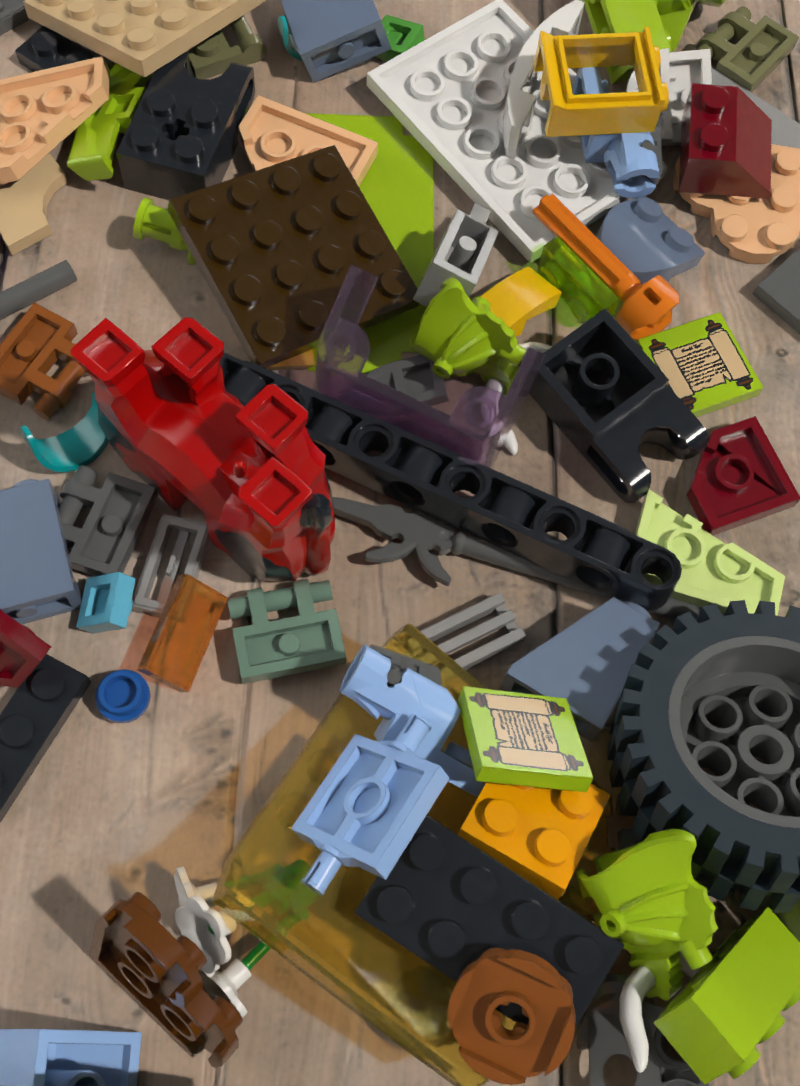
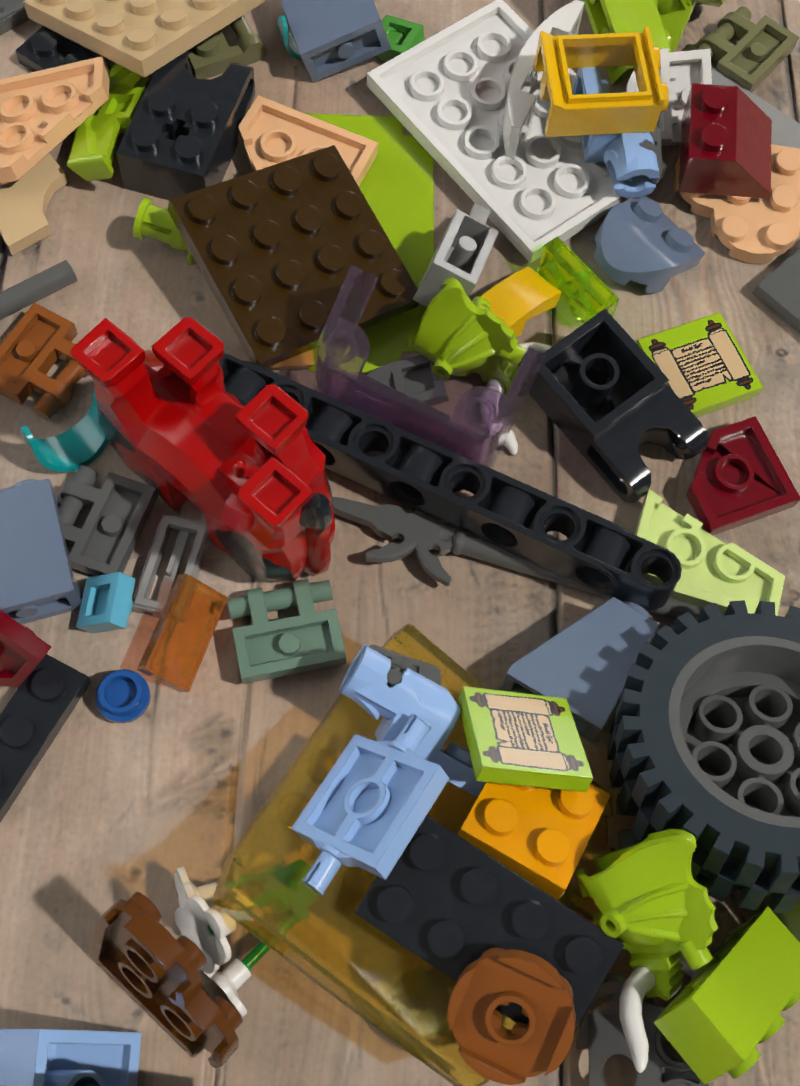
(504, 618): light grey tile -> none
(645, 306): orange piece -> none

